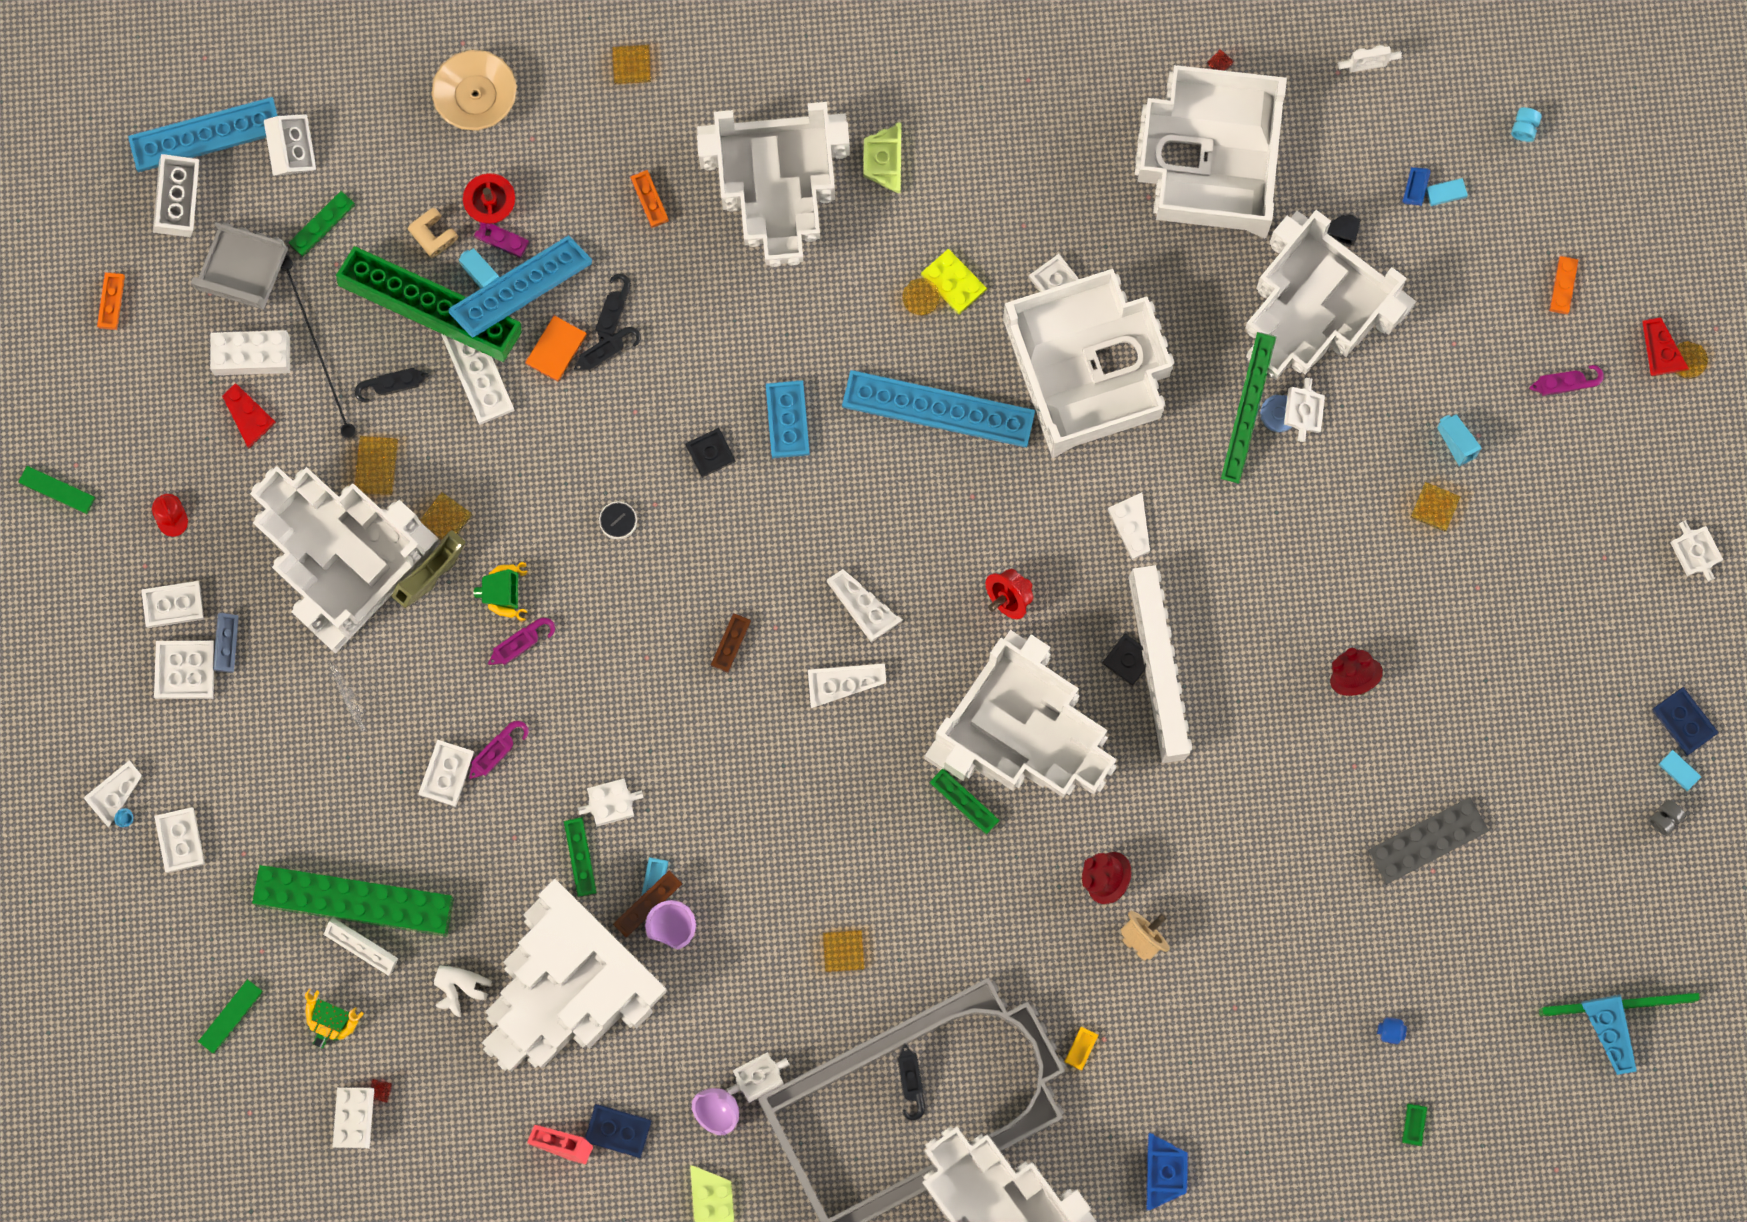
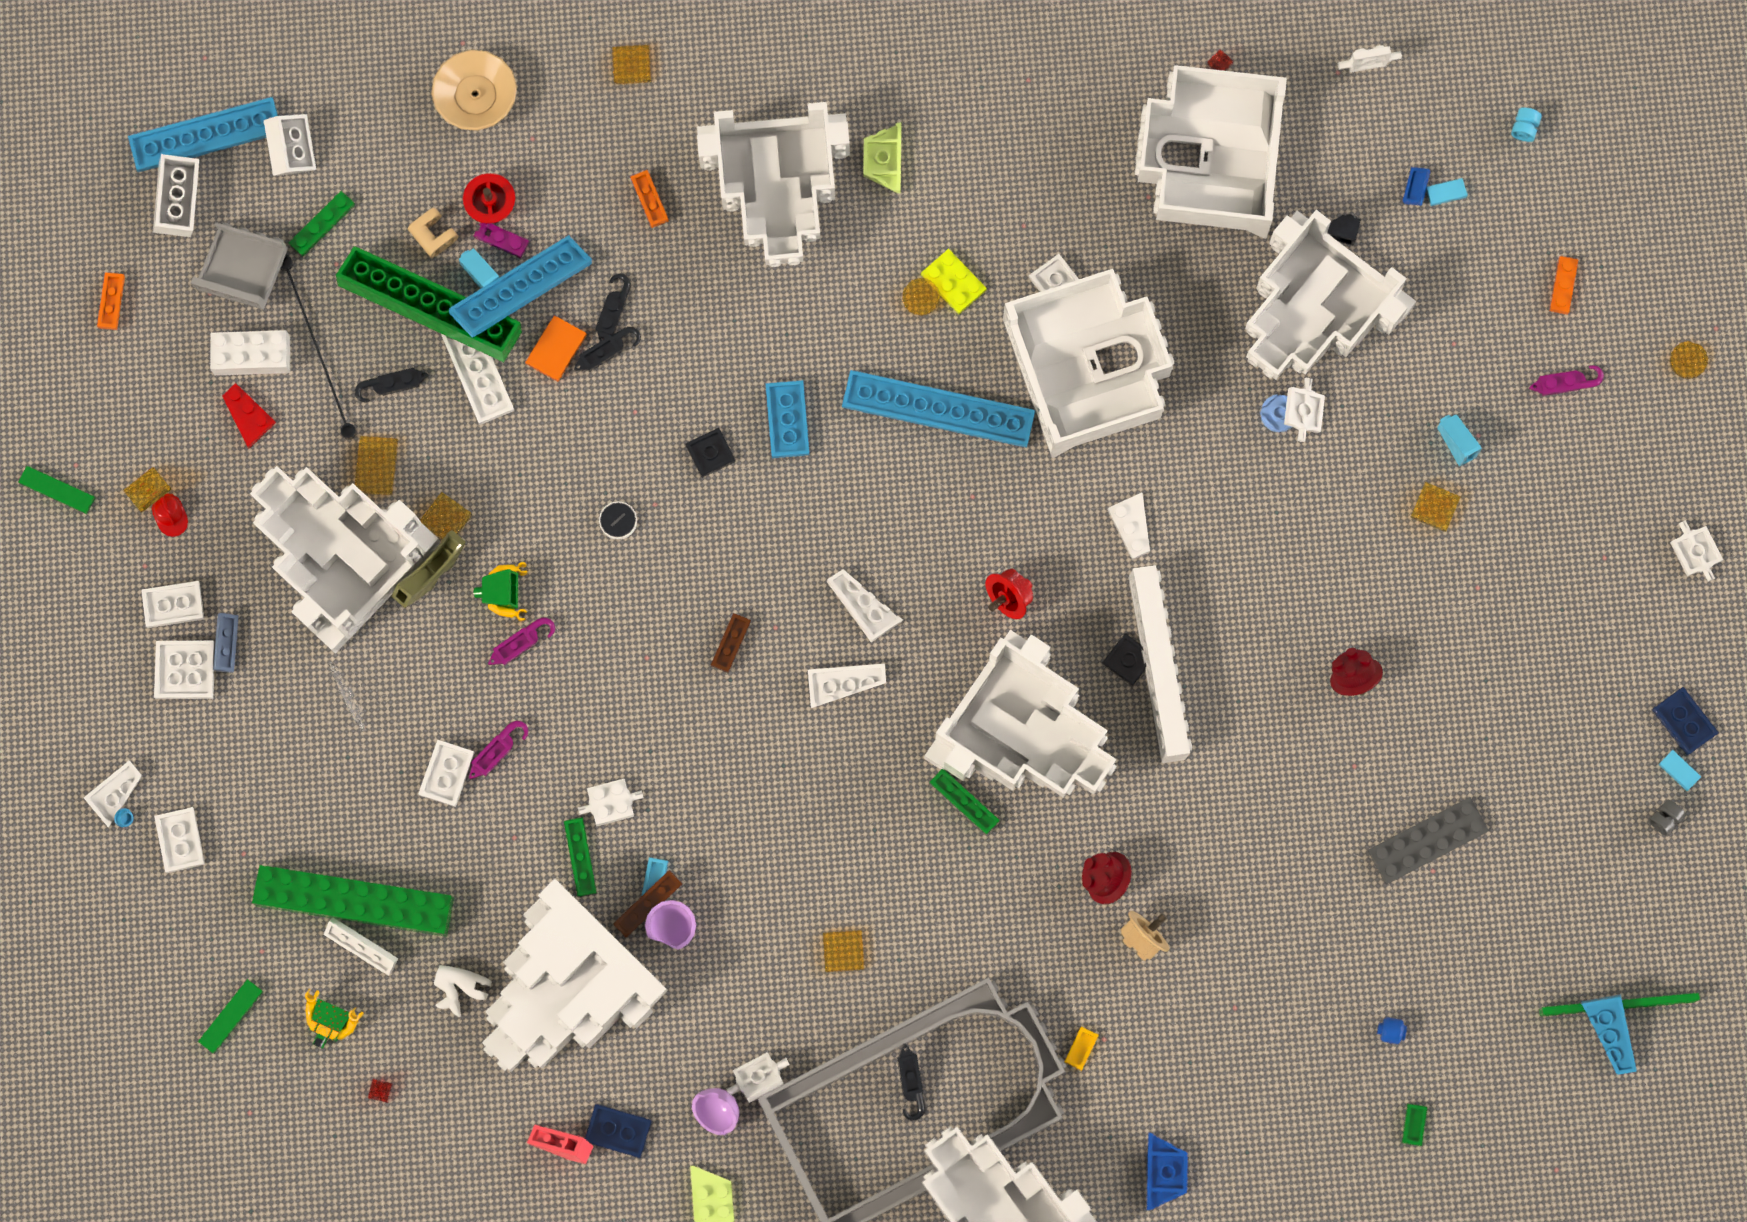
(147, 489): none -> clear yellow tile
(353, 1118): white plate -> none
(1248, 407): green tile -> none
(1661, 349): red wing -> none

